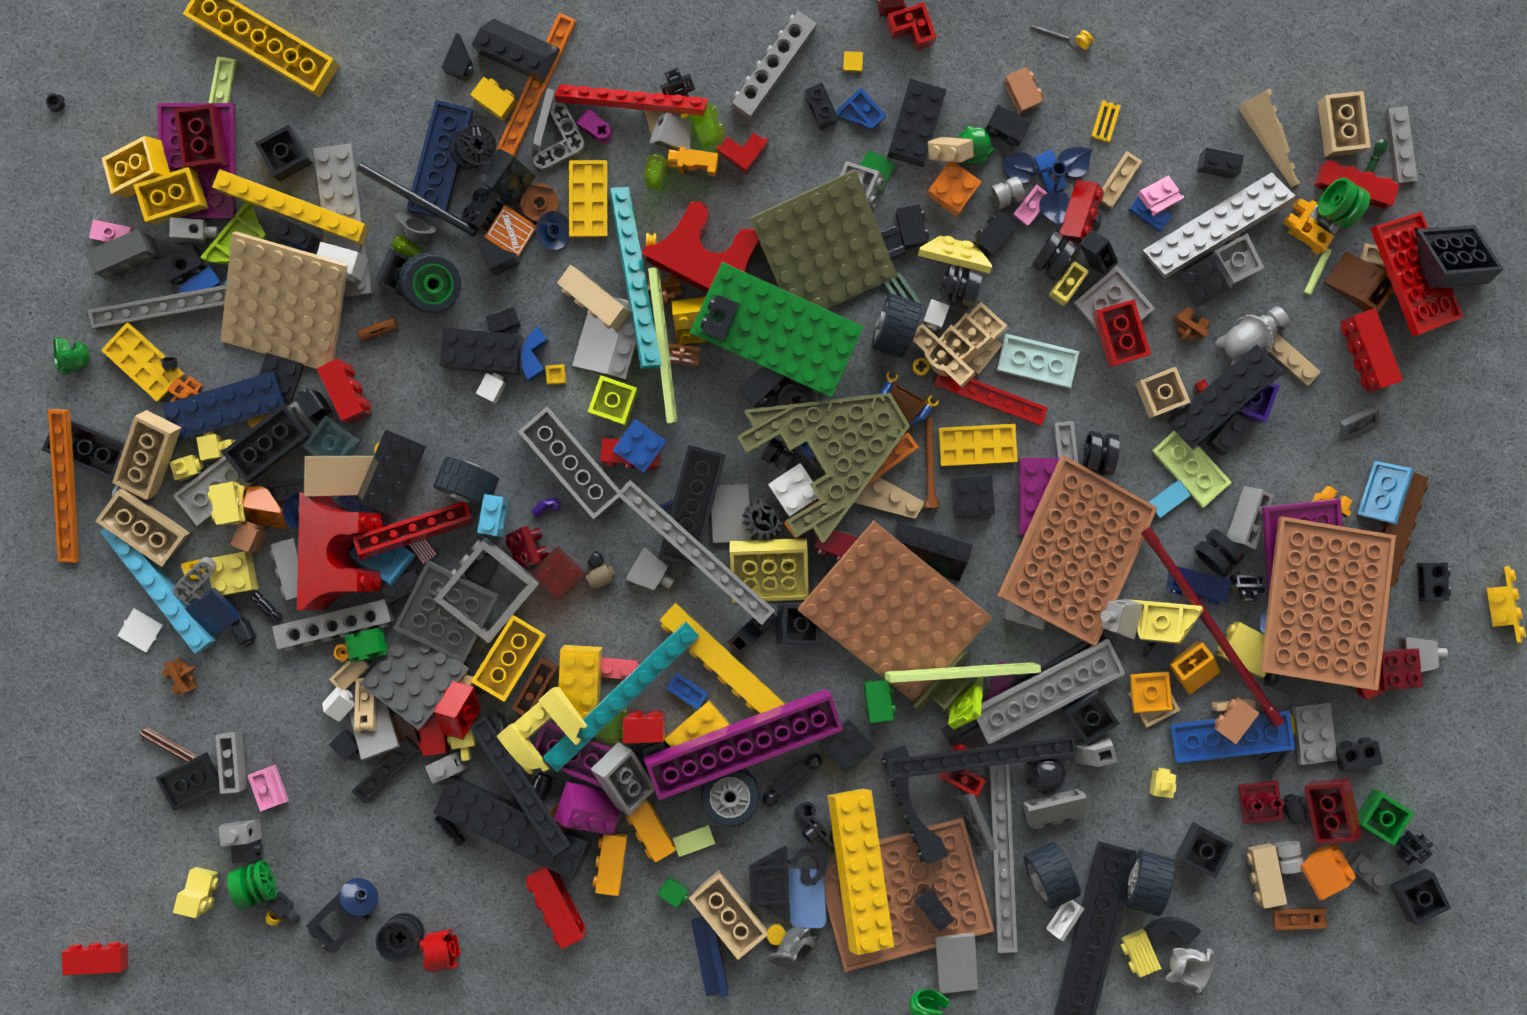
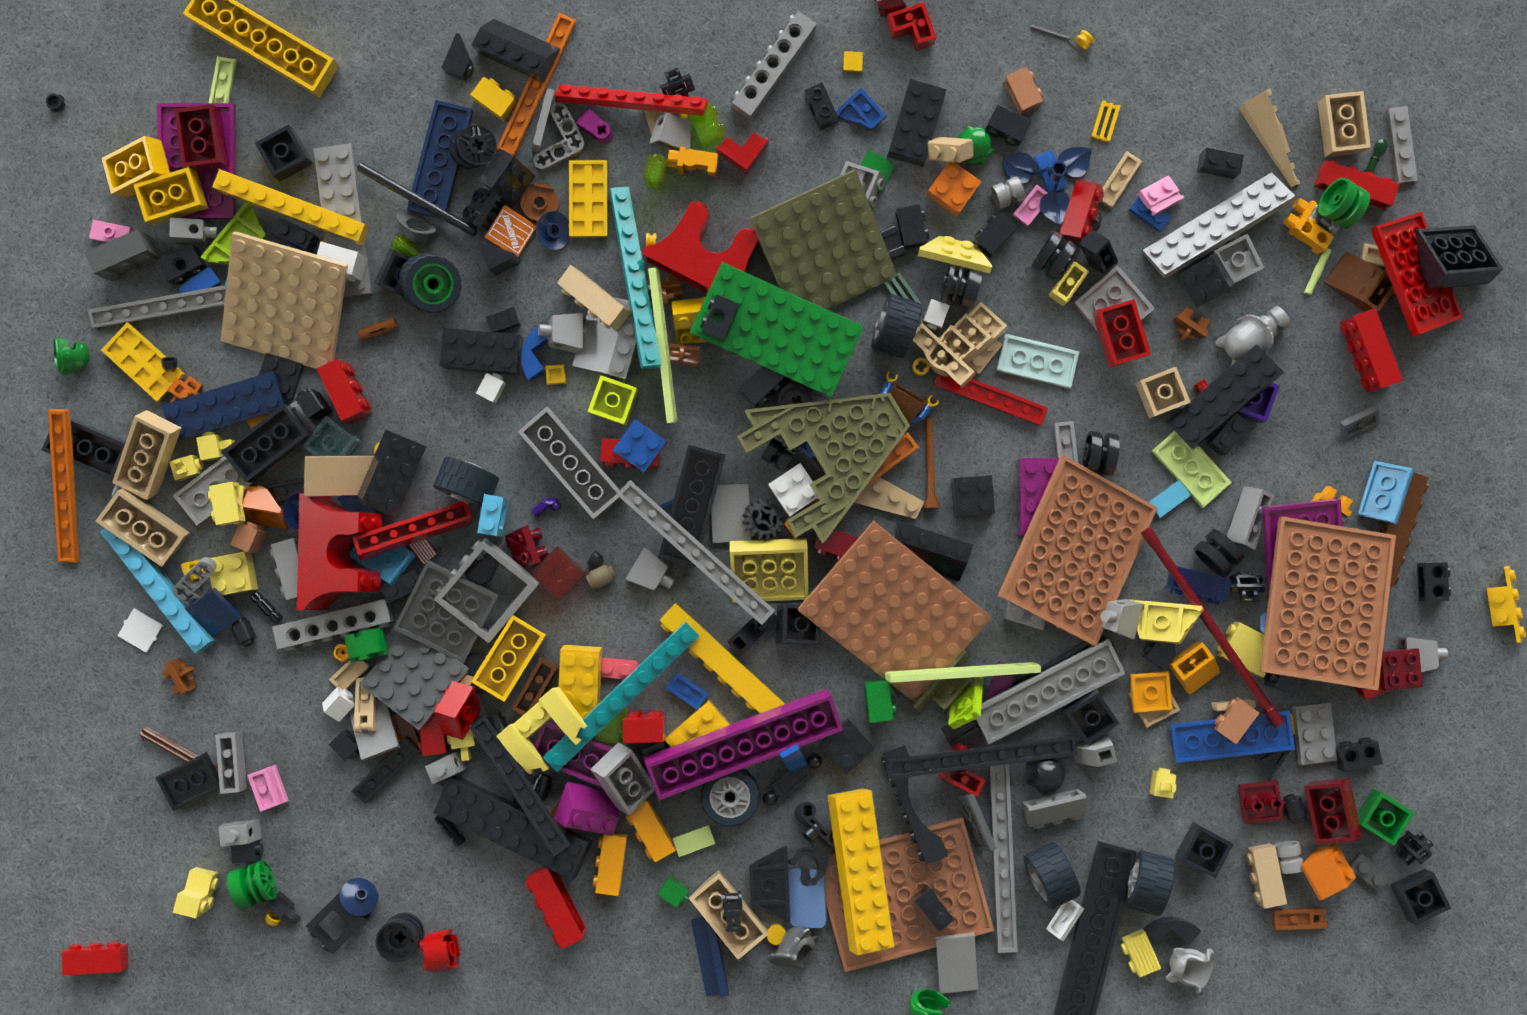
(564, 332): none -> light grey torso
(732, 907): none -> black connector
(793, 759): none -> blue slope
(977, 445): yellow plate -> none
(1293, 361): tan plate -> none

